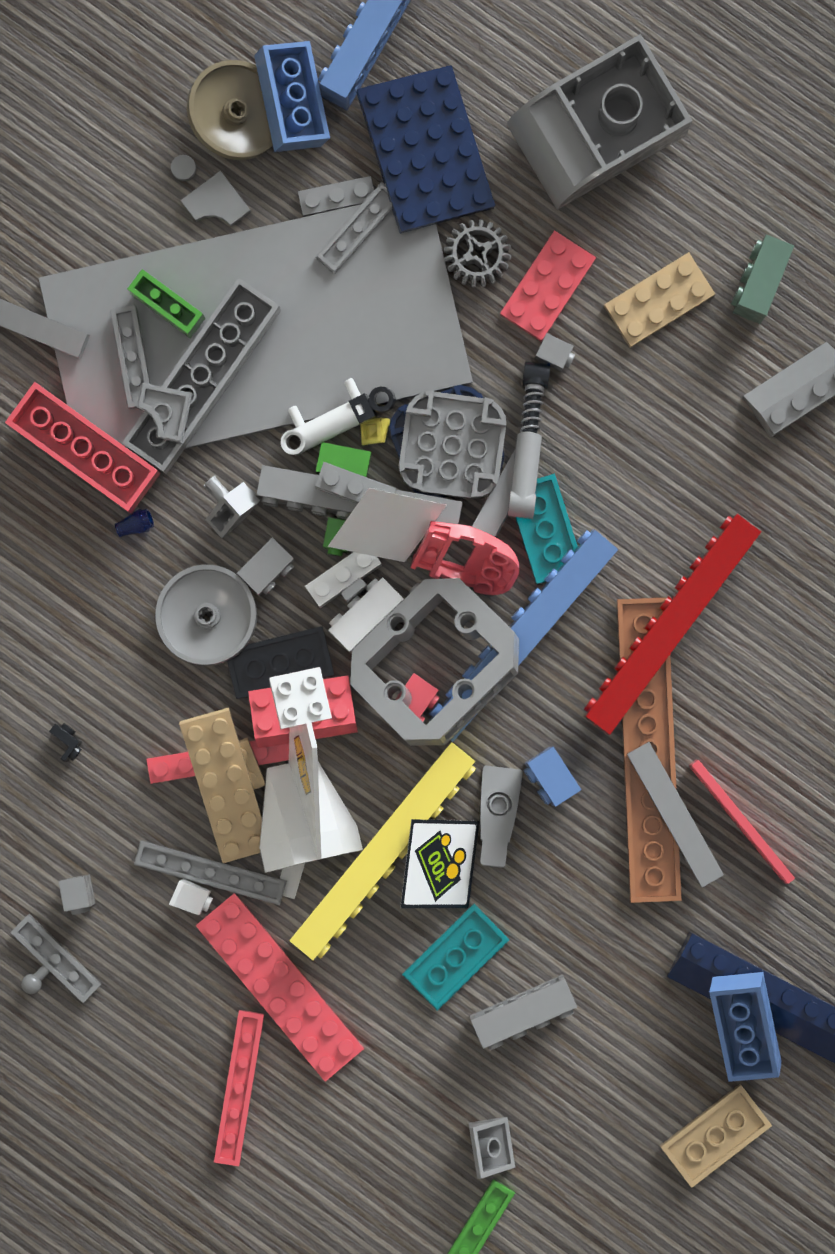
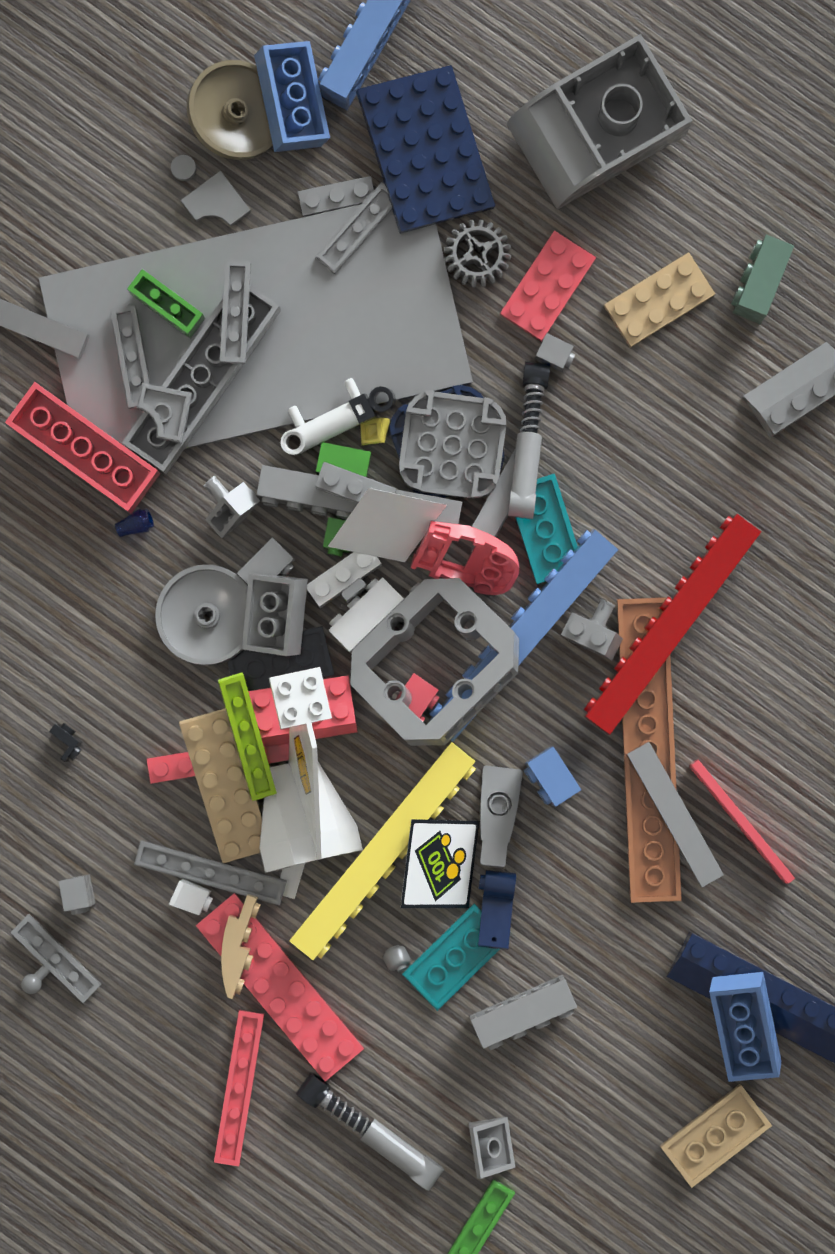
(234, 955): none -> tan slope
(235, 312): none -> light grey plate
(247, 736): none -> lime plate
(274, 614): none -> light grey slope
(374, 1134): none -> piece
(396, 958): none -> light grey piece
(496, 908): none -> dark blue door
(593, 633): none -> light grey brick

